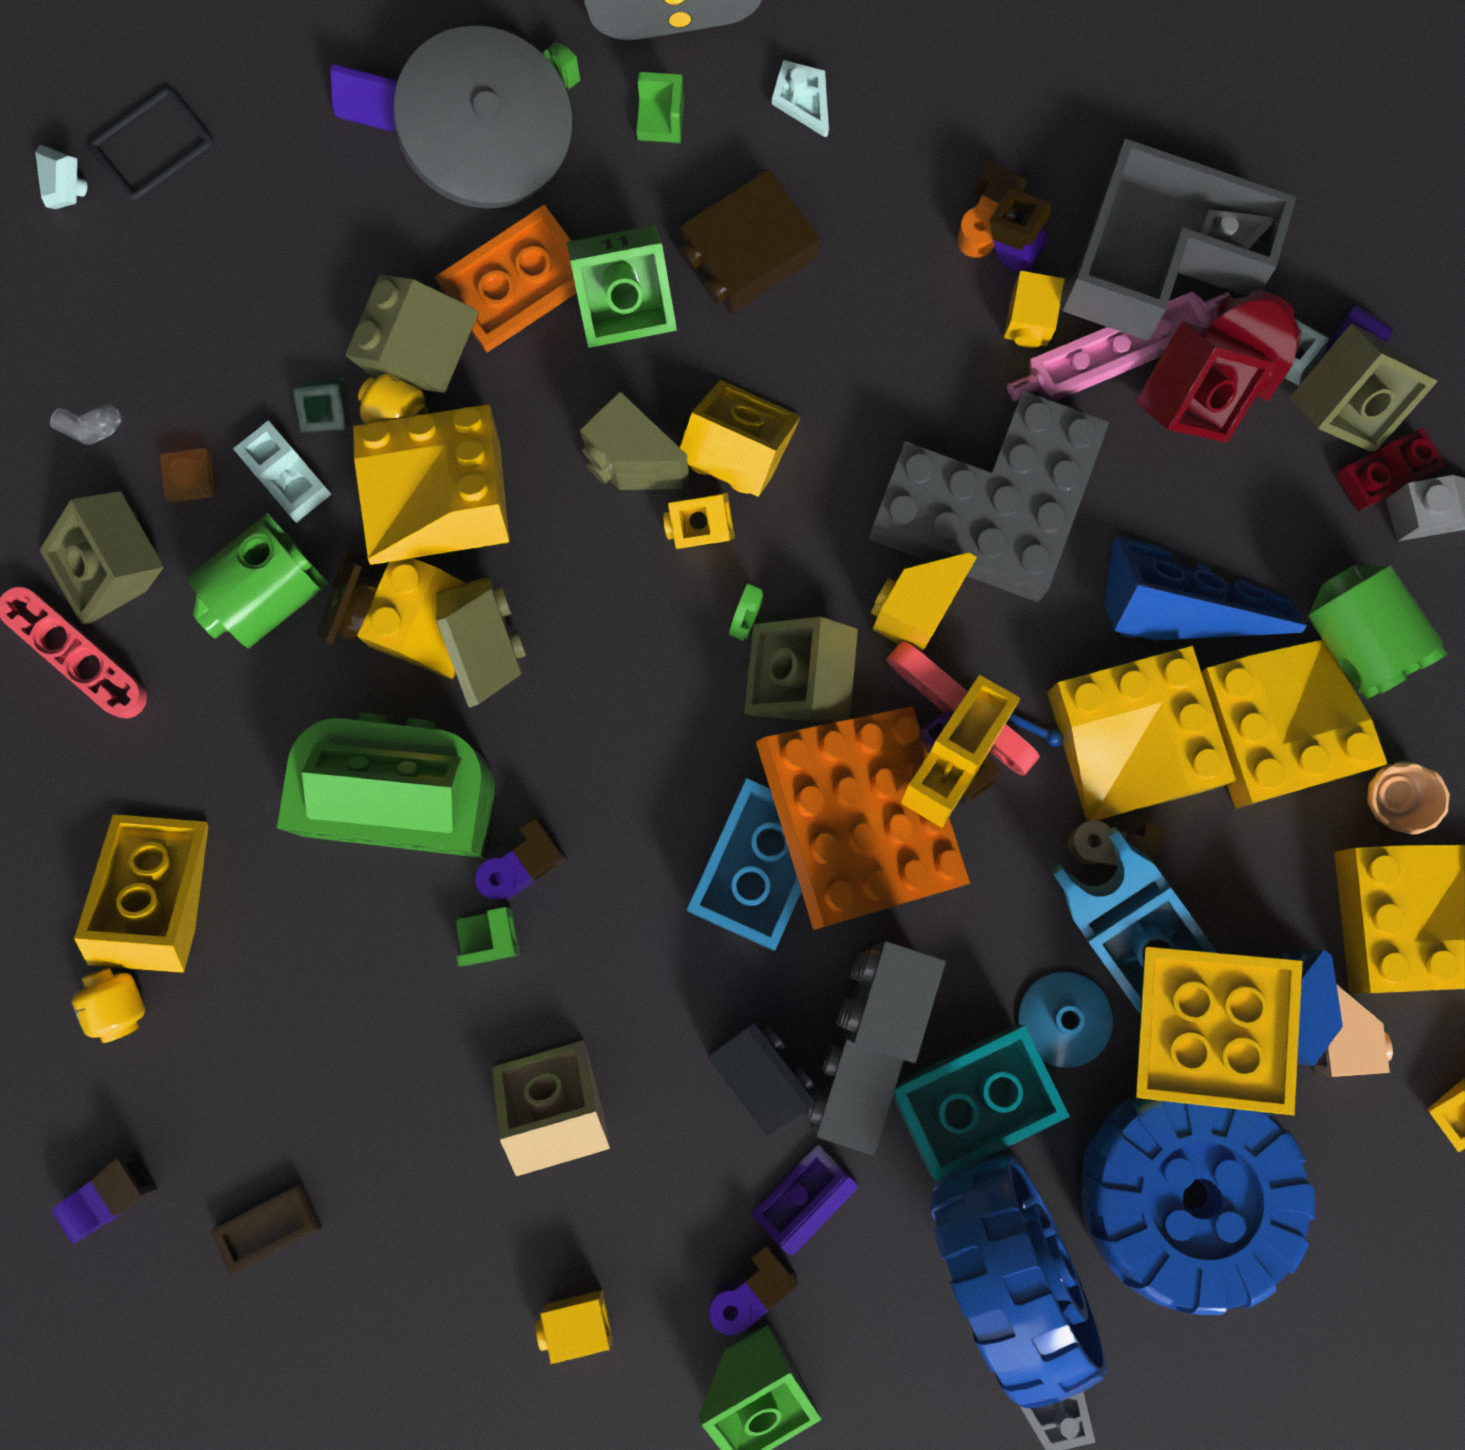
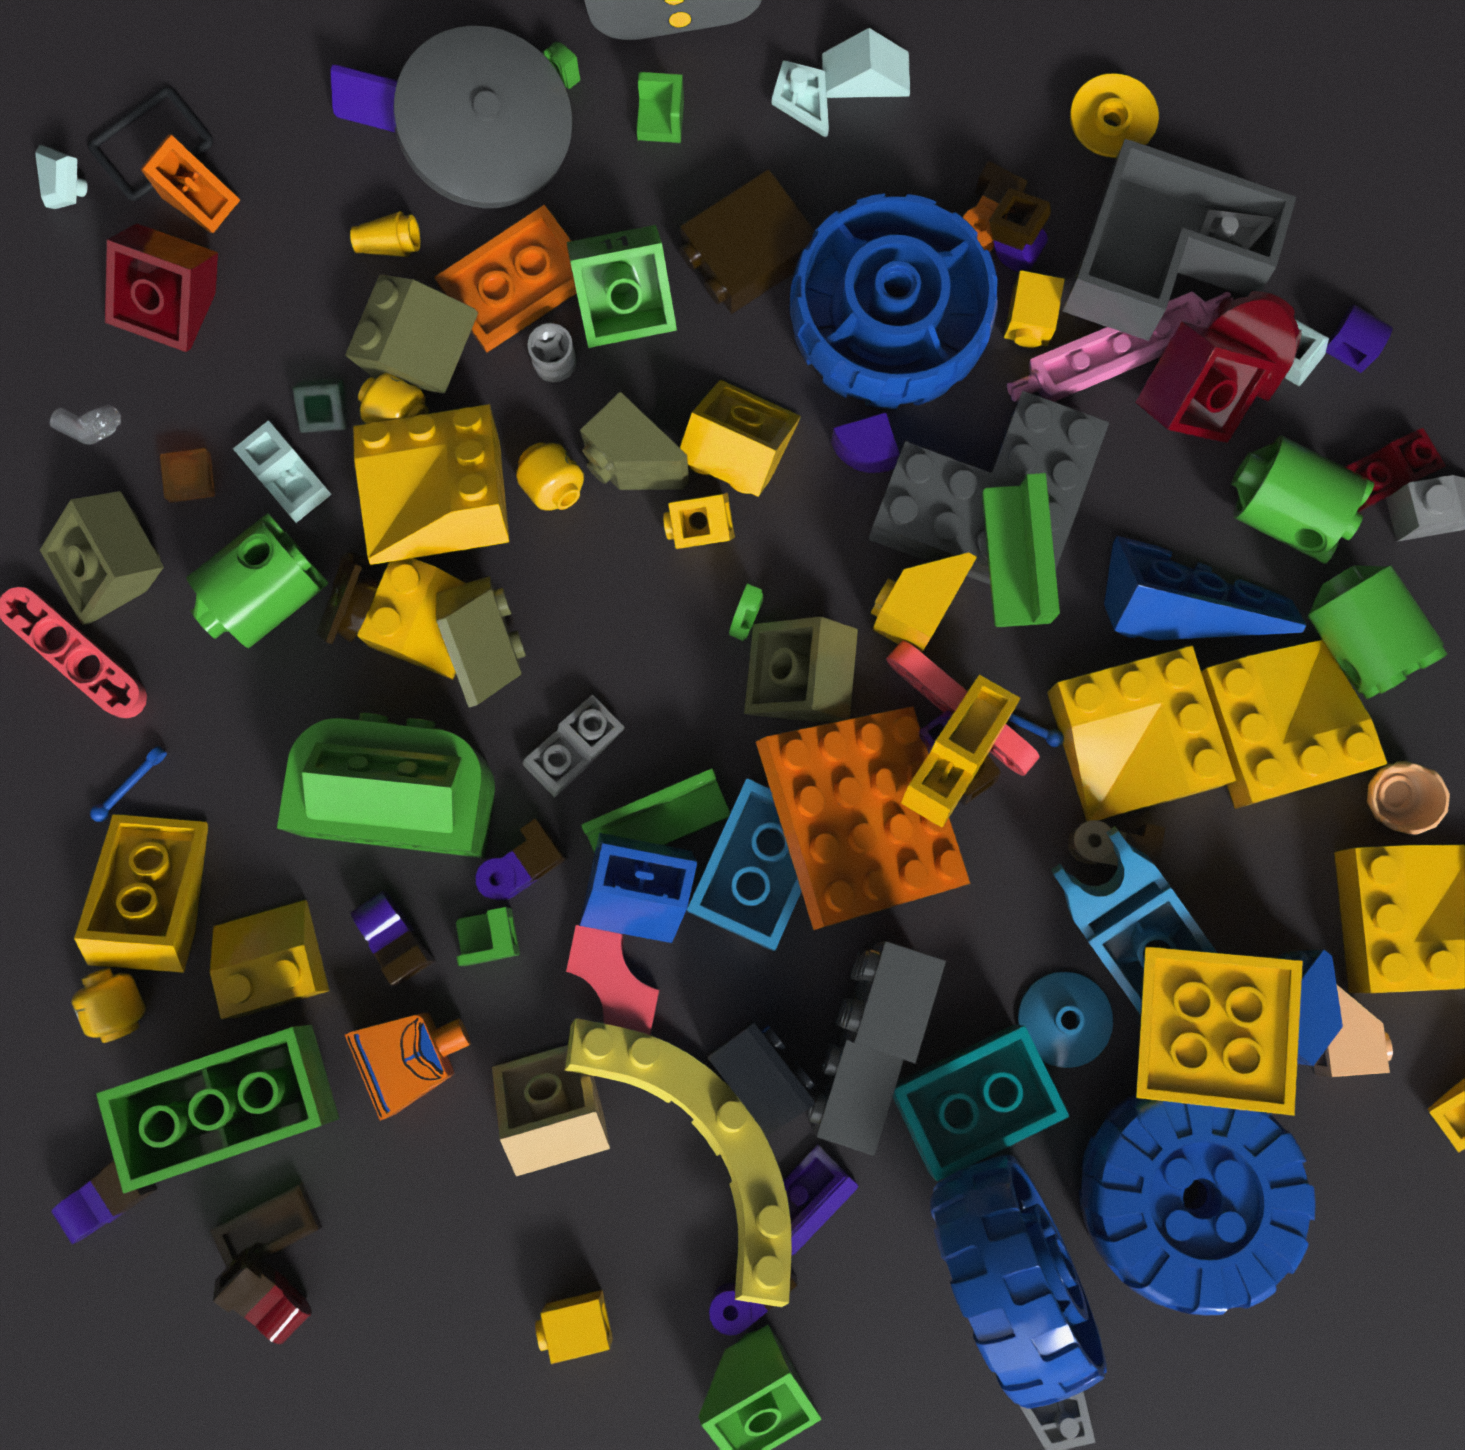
(101, 811): none -> blue hinge
(158, 285): none -> dark red slope
(188, 184): none -> orange slope
(217, 1107): none -> bright green brick
(261, 1296): none -> leg
(266, 961): none -> yellow slope
(387, 235): none -> yellow cone
(391, 938): none -> leg
(405, 1059): none -> orange torso
(547, 344): none -> light grey wheel
(549, 476): none -> yellow head
(573, 746): none -> light grey slope
(600, 961): none -> coral tile
(638, 888): none -> blue slope
(665, 814): none -> bright green panel
(728, 1129): none -> light yellow plate
(866, 67): none -> light aqua slope
(867, 444): none -> dark purple brick
(893, 300): none -> blue wheel
(1020, 553): none -> bright green panel
(1115, 99): none -> yellow dish
(1300, 497): none -> bright green cylinder
(1362, 389): olive slope -> none

